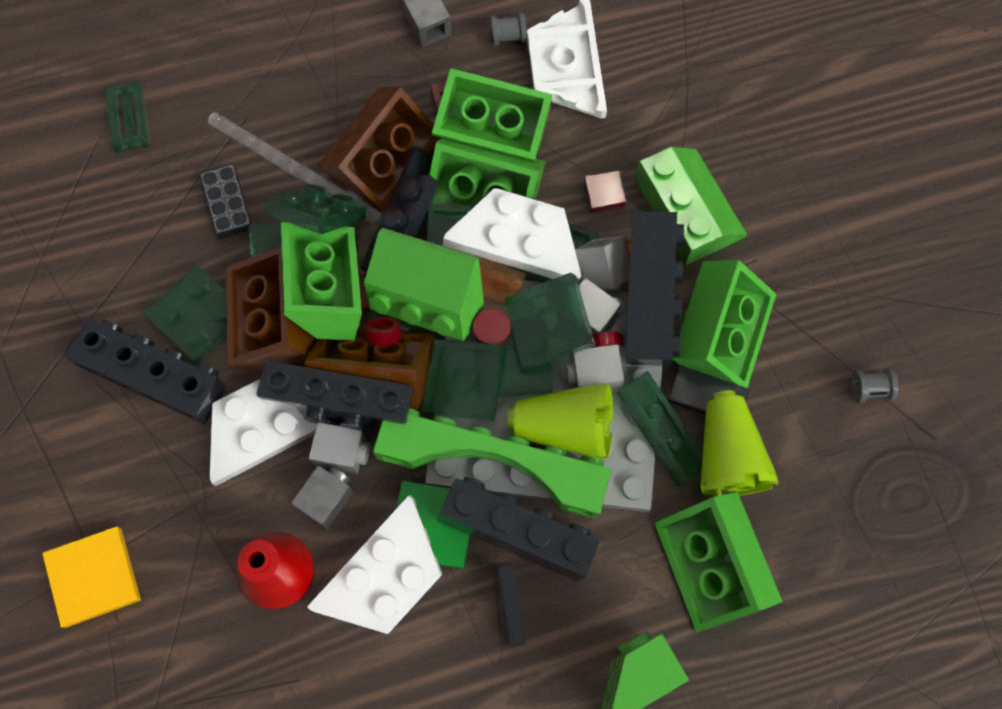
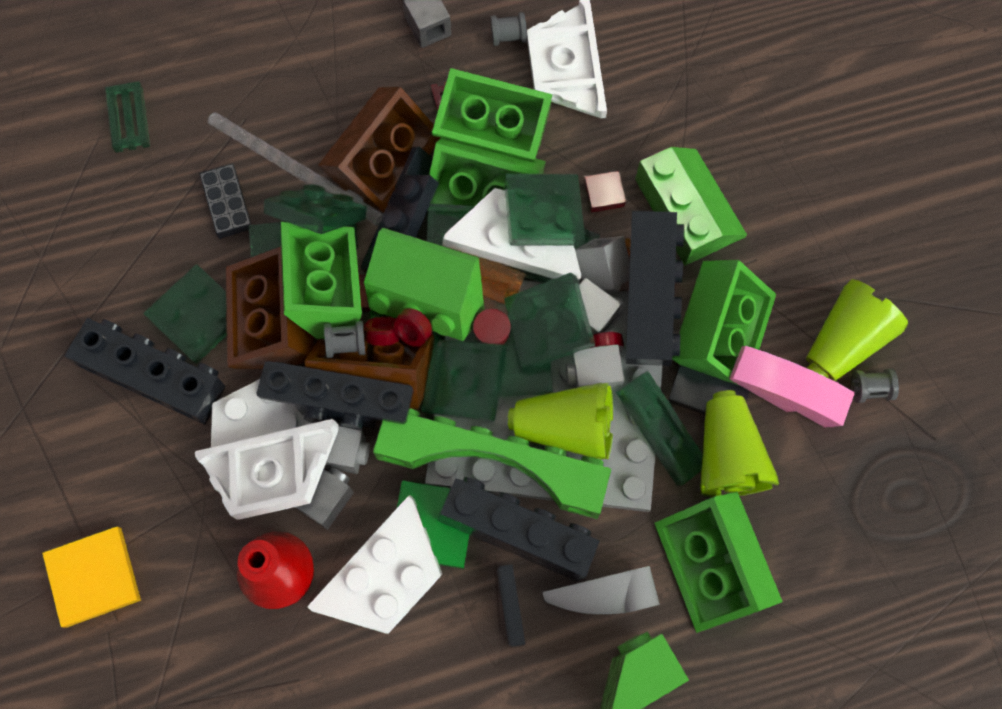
(270, 469): none -> white wing
(344, 339): none -> dark grey bush
(412, 327): none -> dark red tile
(544, 210): none -> clear green plate
(609, 594): none -> light grey piece
(792, 387): none -> bright pink slope
(854, 331): none -> lime cone

